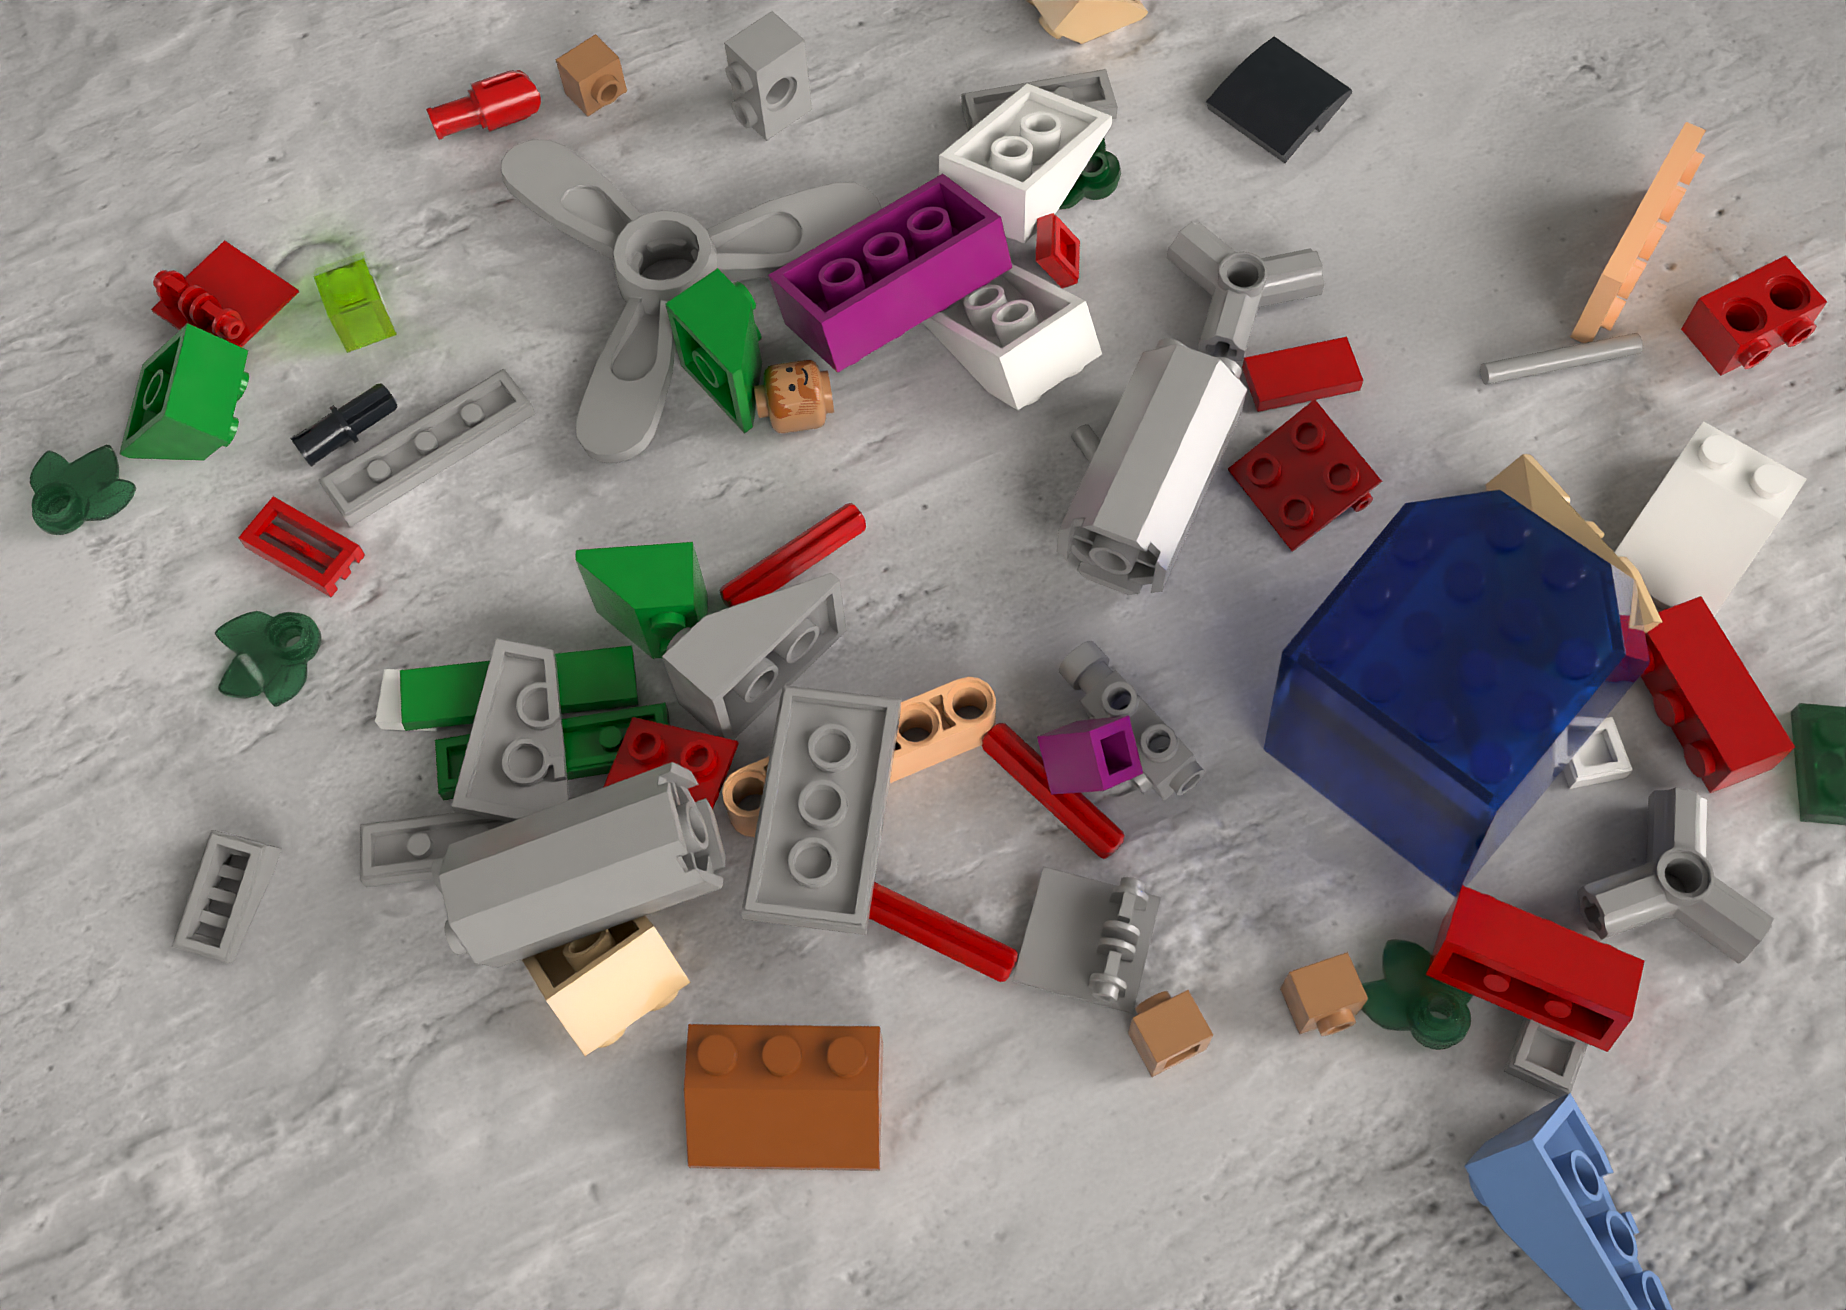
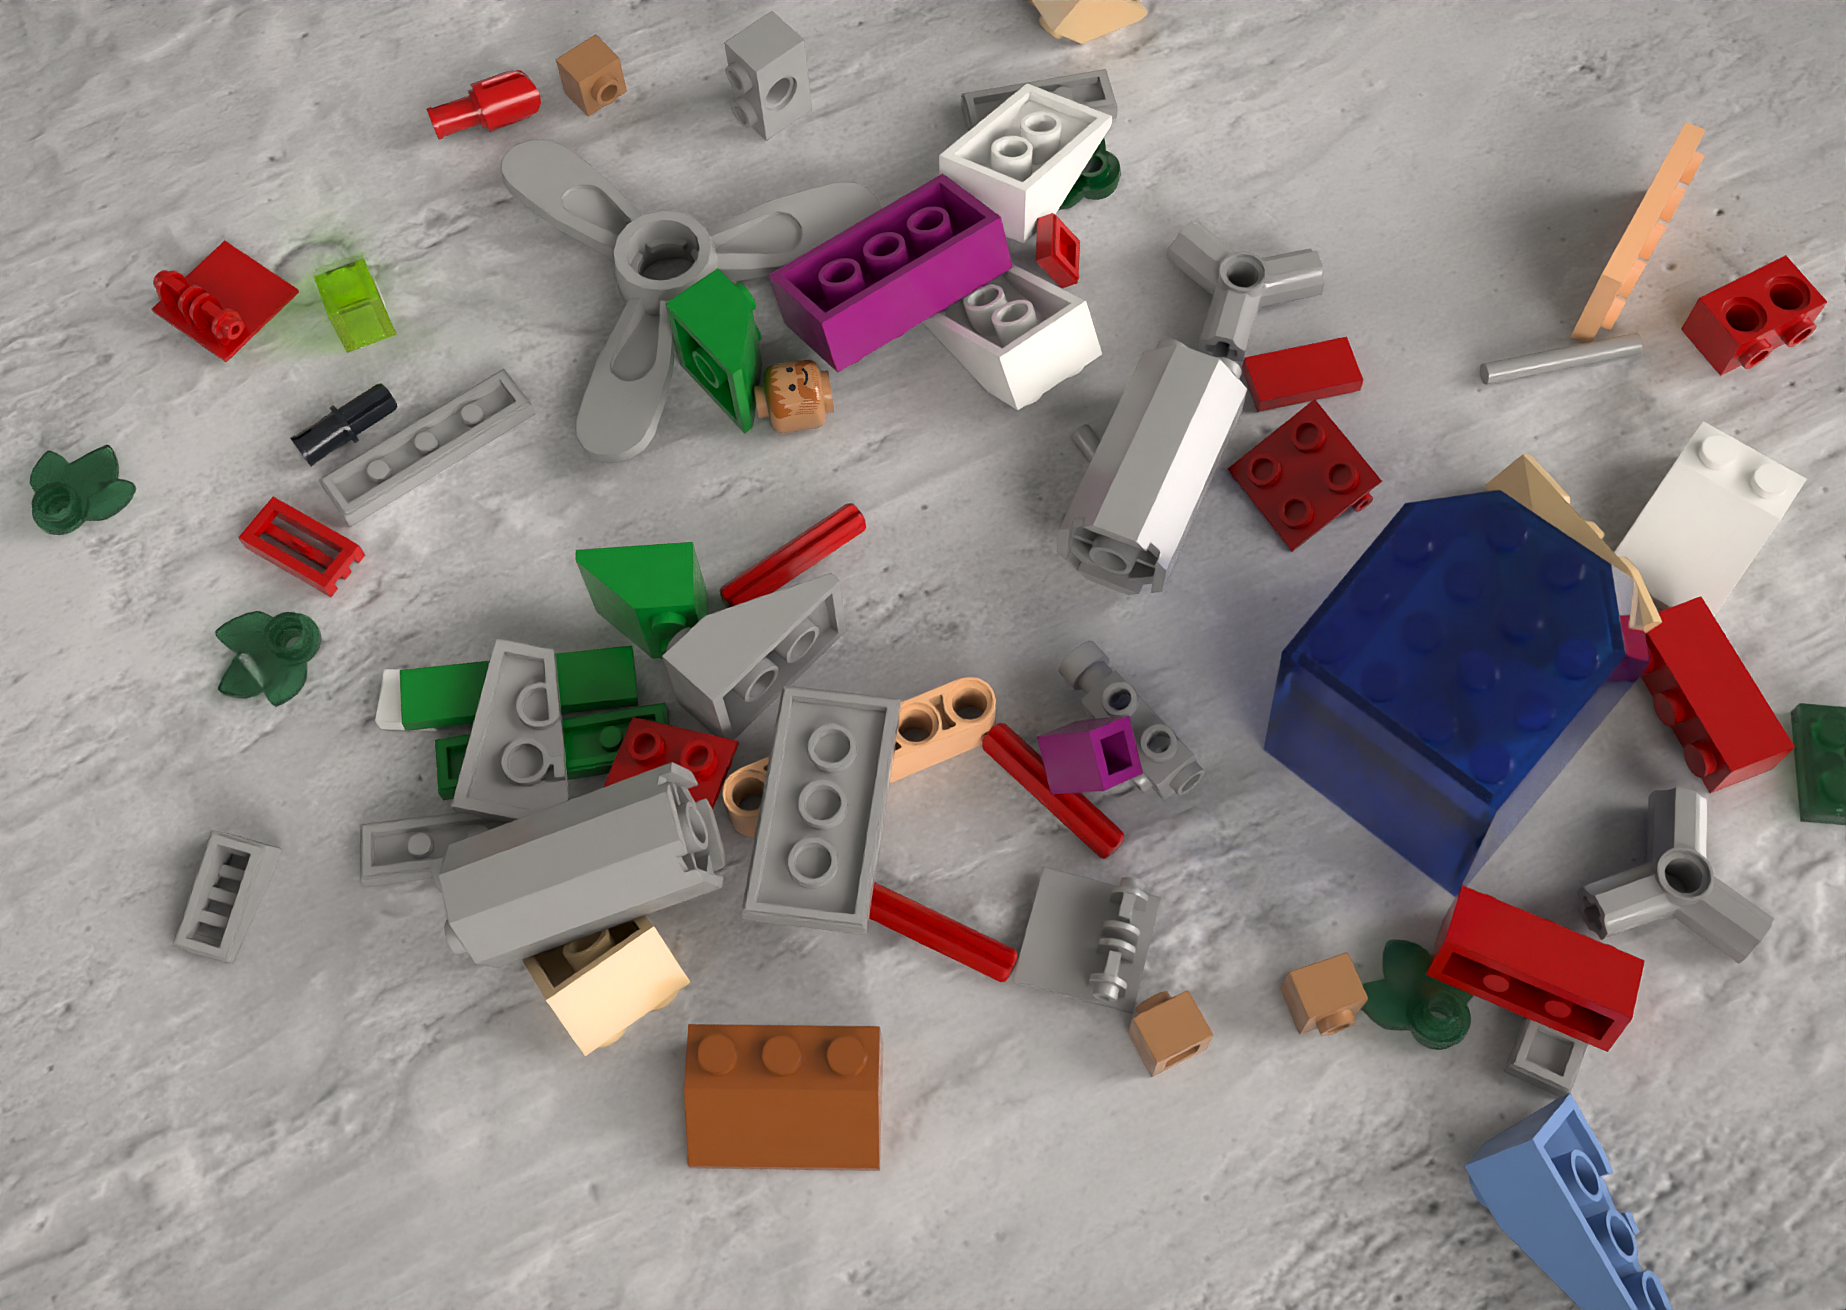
(186, 398): green slope -> none
(1278, 98): black slope -> none
(1599, 759): white tile -> none

